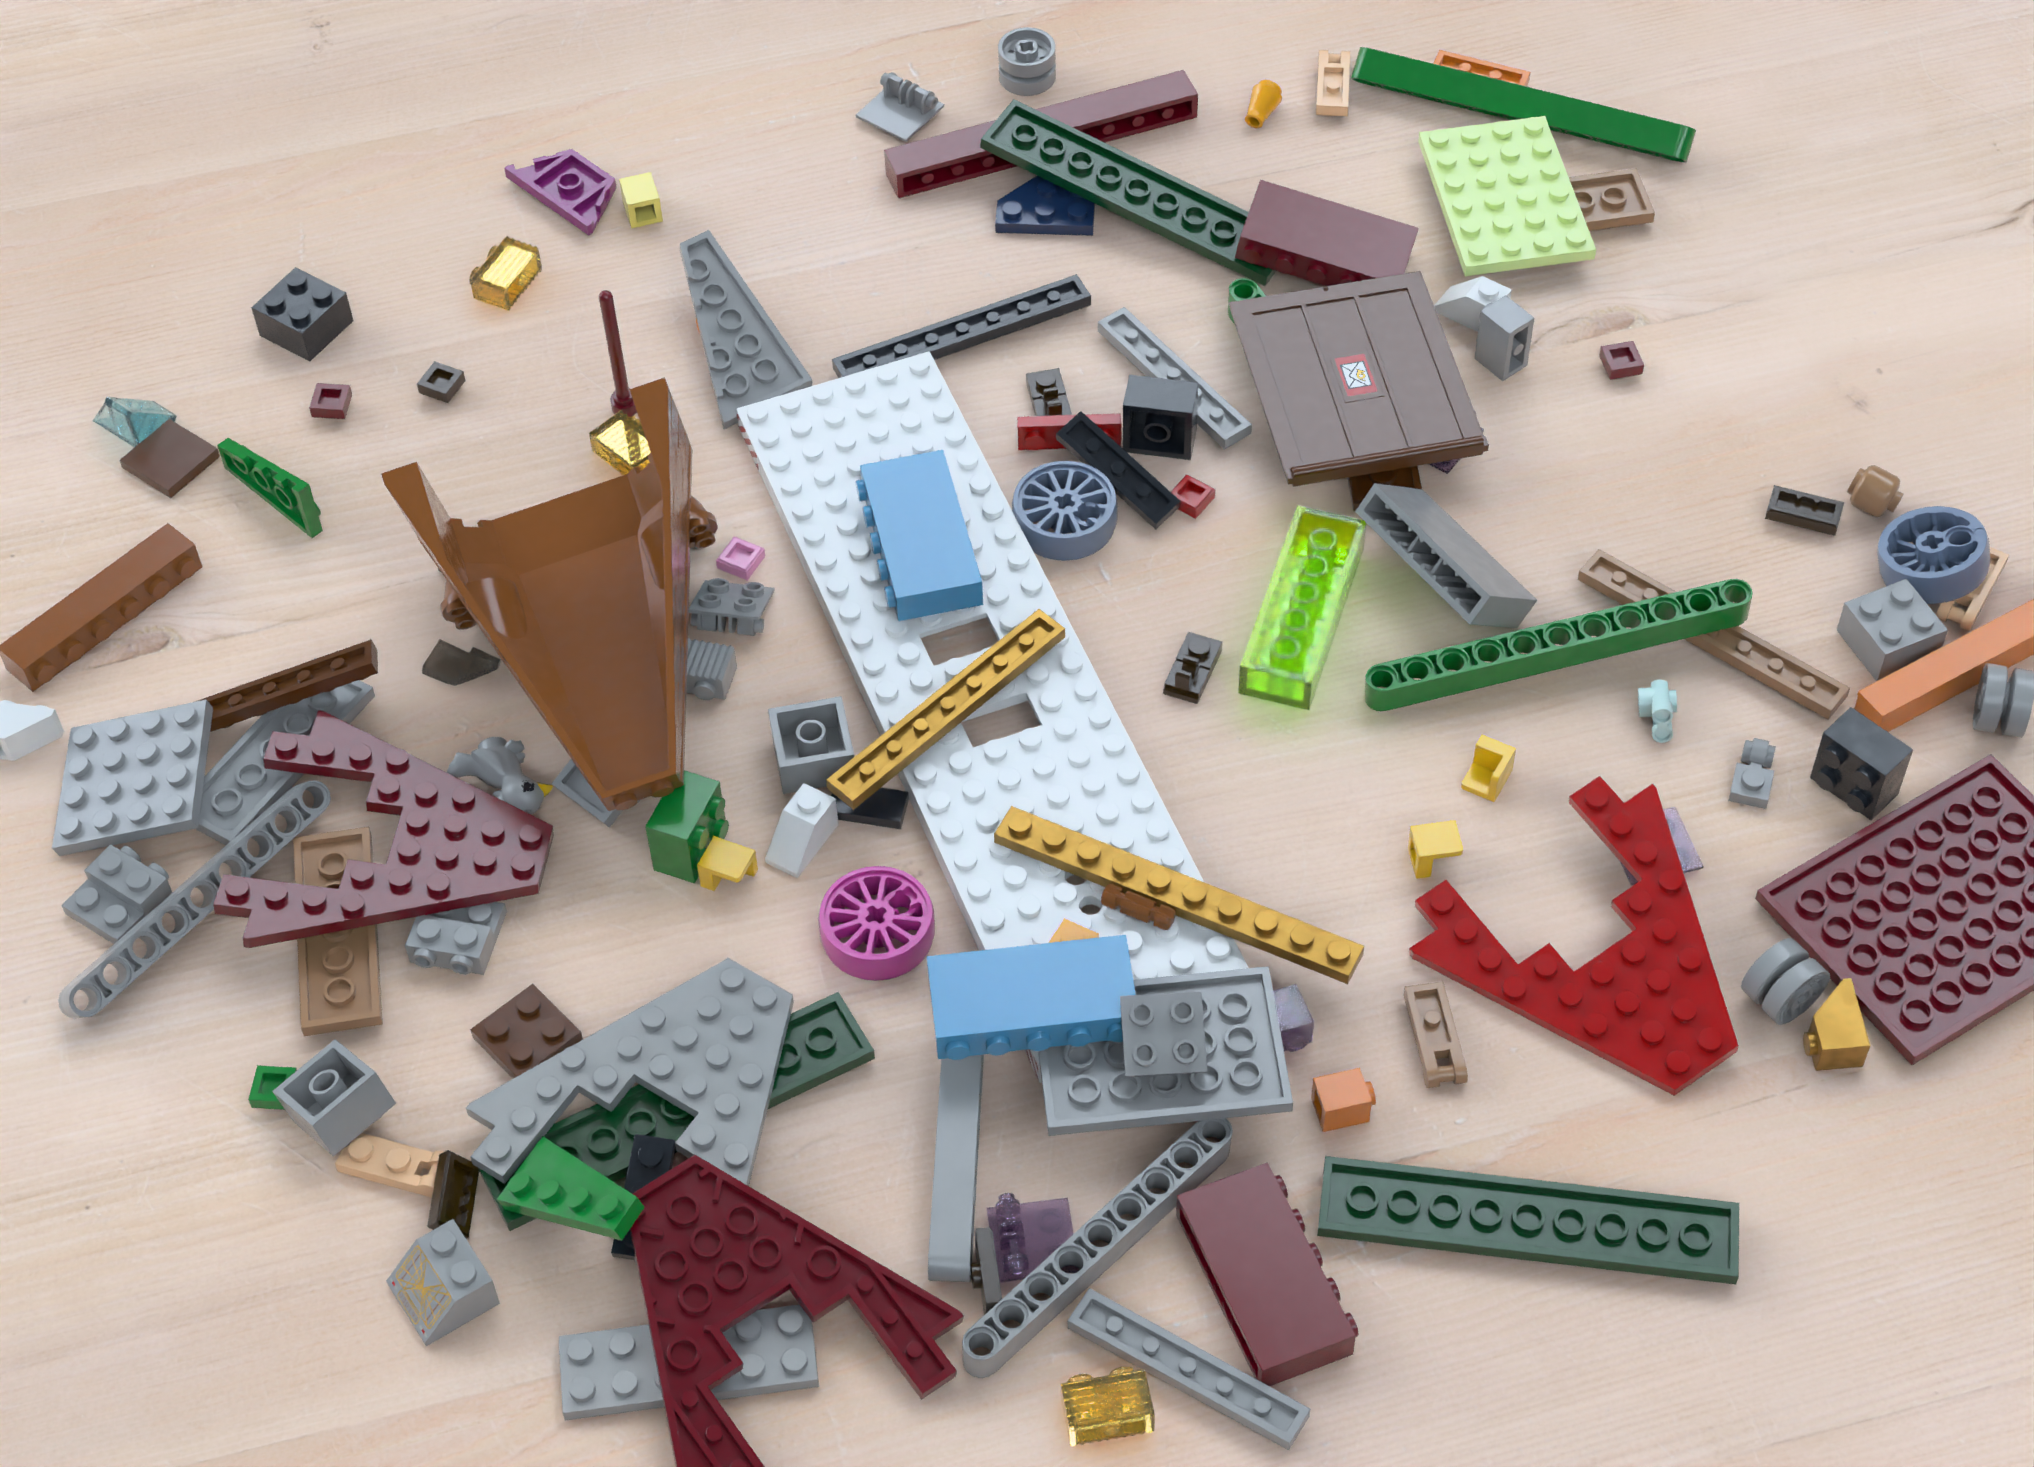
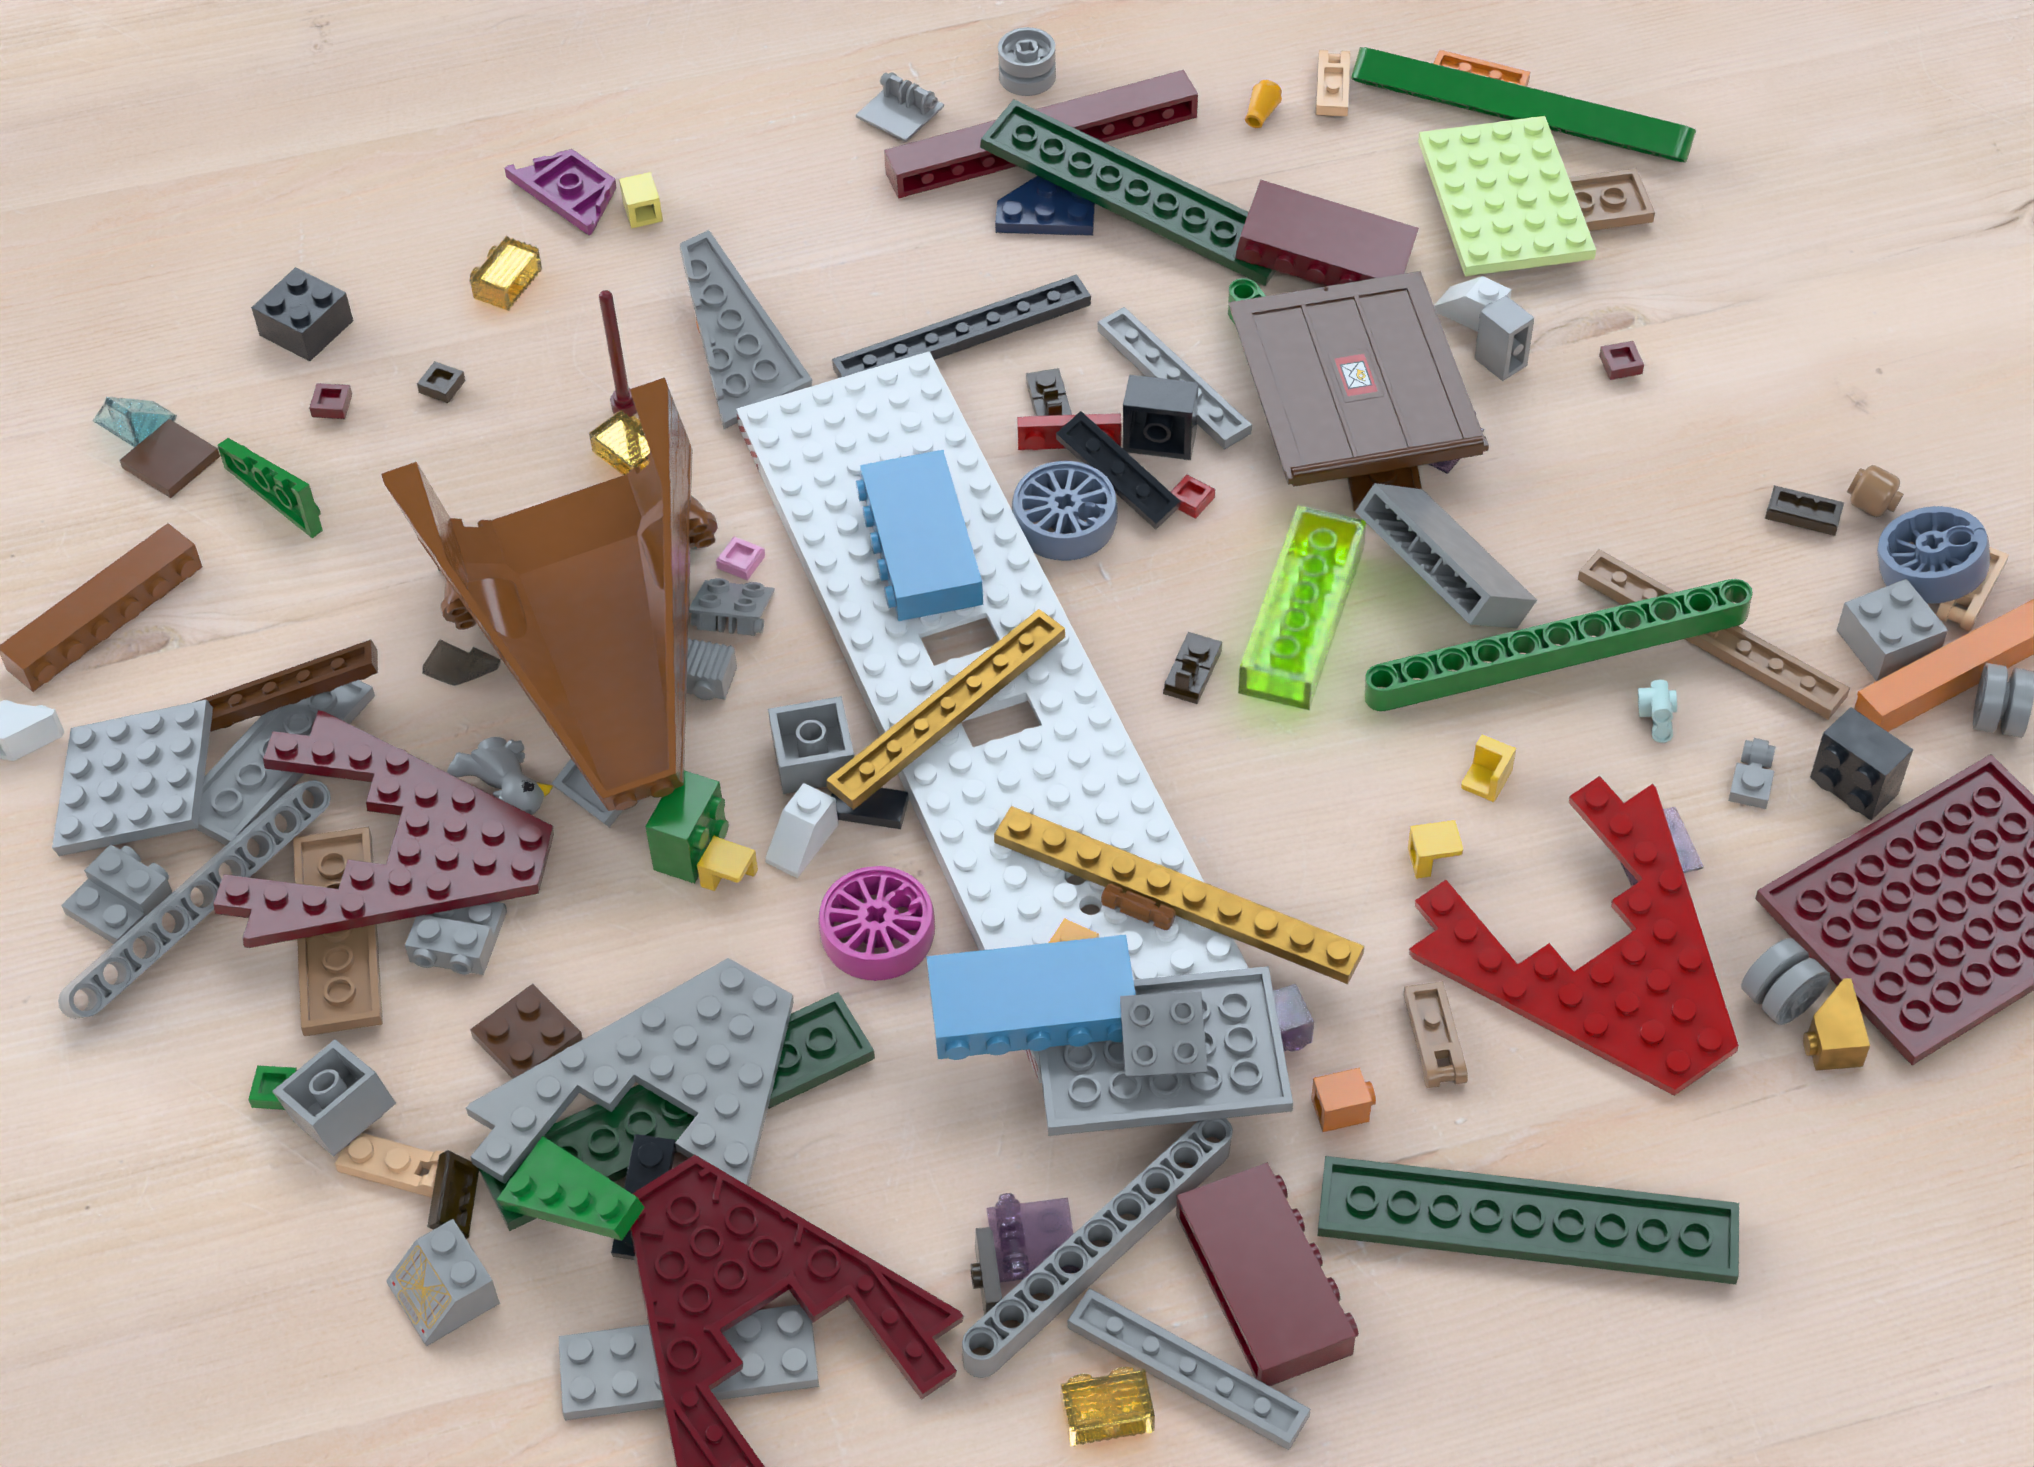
(955, 1170): light grey beam -> none

